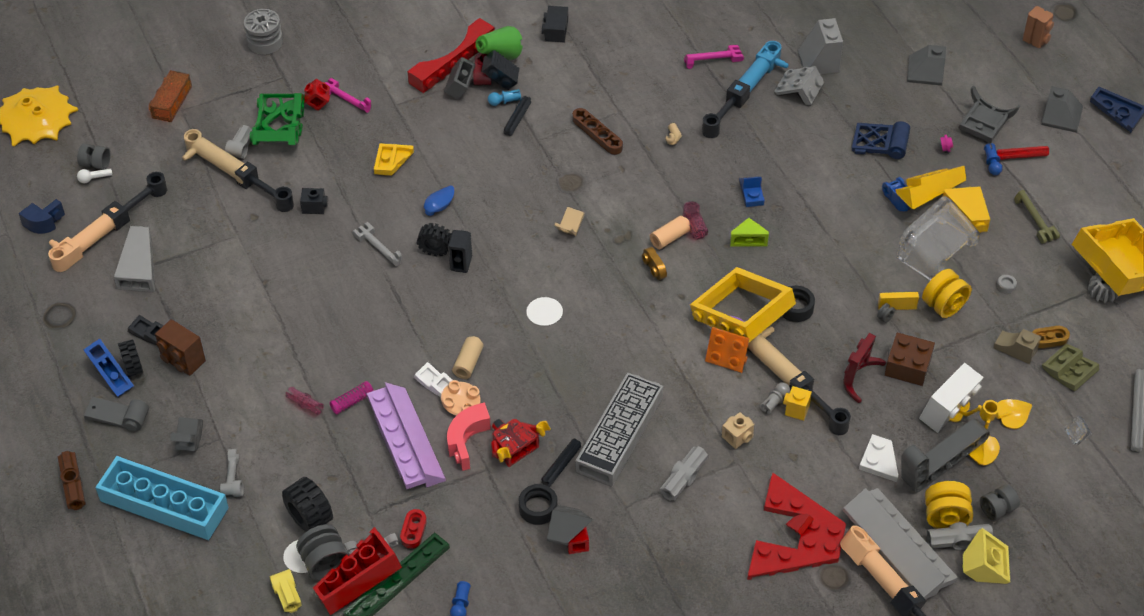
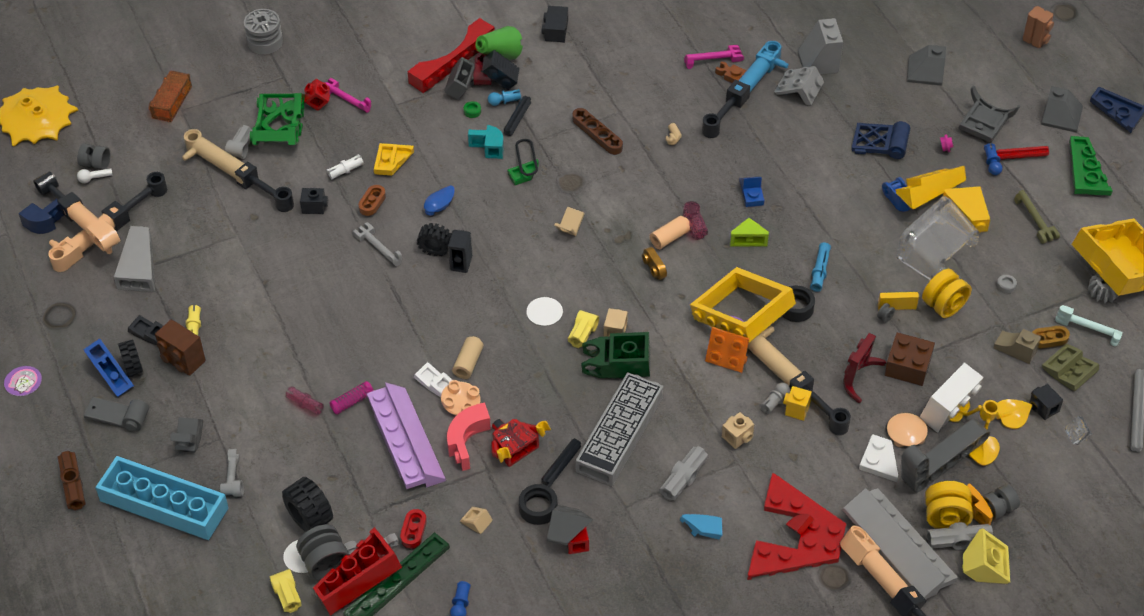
(22, 381): none -> sticker
(73, 209): none -> light nougat piece
(193, 322): none -> light yellow pin
(345, 167): none -> white pin
(369, 202): none -> dark orange plate
(472, 109): none -> green tile
(477, 519): none -> tan slope
(489, 139): none -> teal brick
(518, 178): none -> green tile
(519, 159): none -> black piece
(584, 325): none -> light yellow piece
(615, 321): none -> tan brick
(618, 355): none -> dark green brick
(704, 525): none -> dark azure slope
(730, 73): none -> dark orange plate
(819, 272): none -> dark azure pin
(907, 430): none -> light nougat dish
(981, 509): none -> light orange slope
(1045, 401): none -> black brick
(1065, 315): none -> light aqua hinge
(1086, 169): none -> green wing

